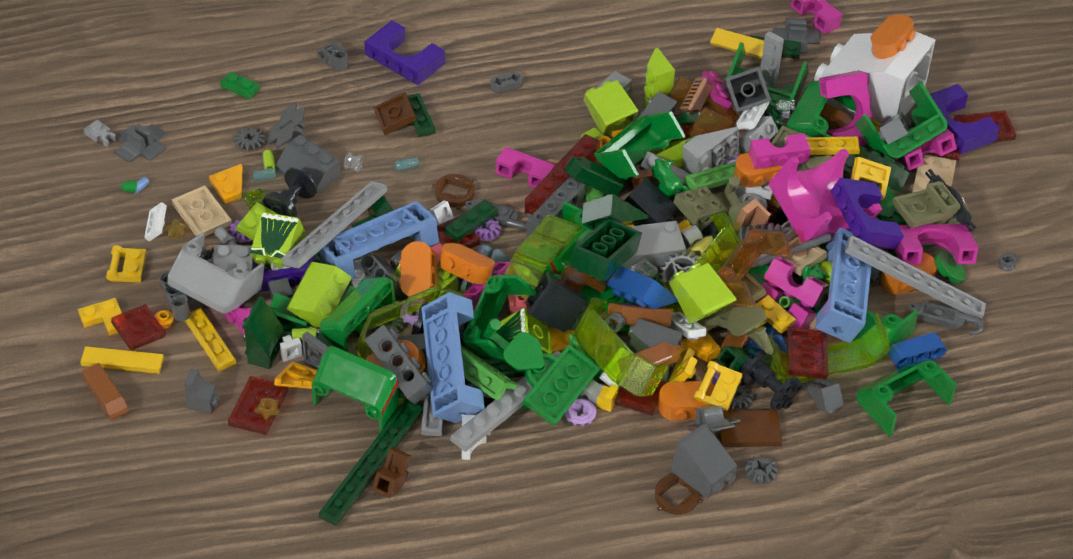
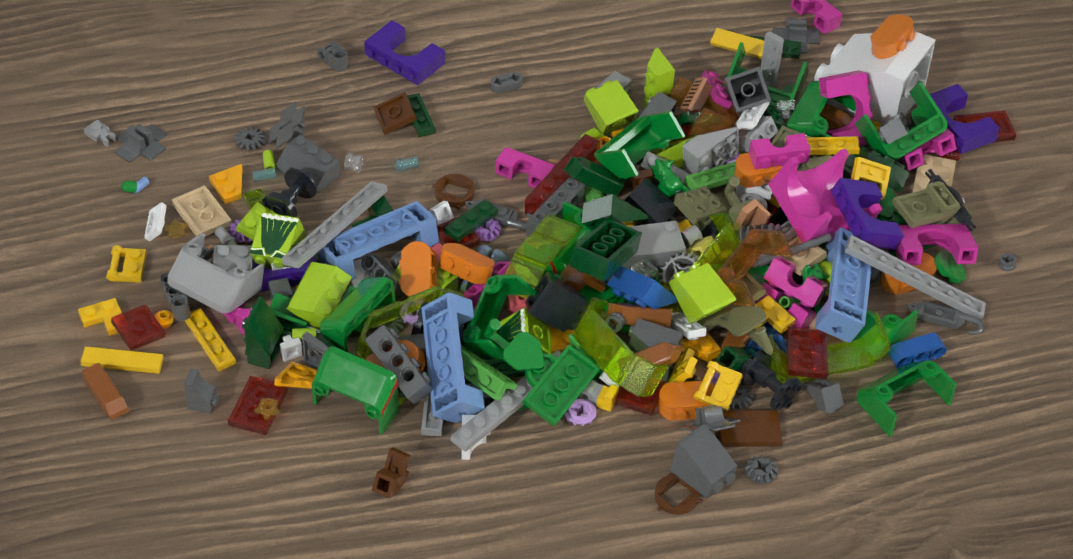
(240, 85): green plate -> none
(370, 463): dark green plate -> none

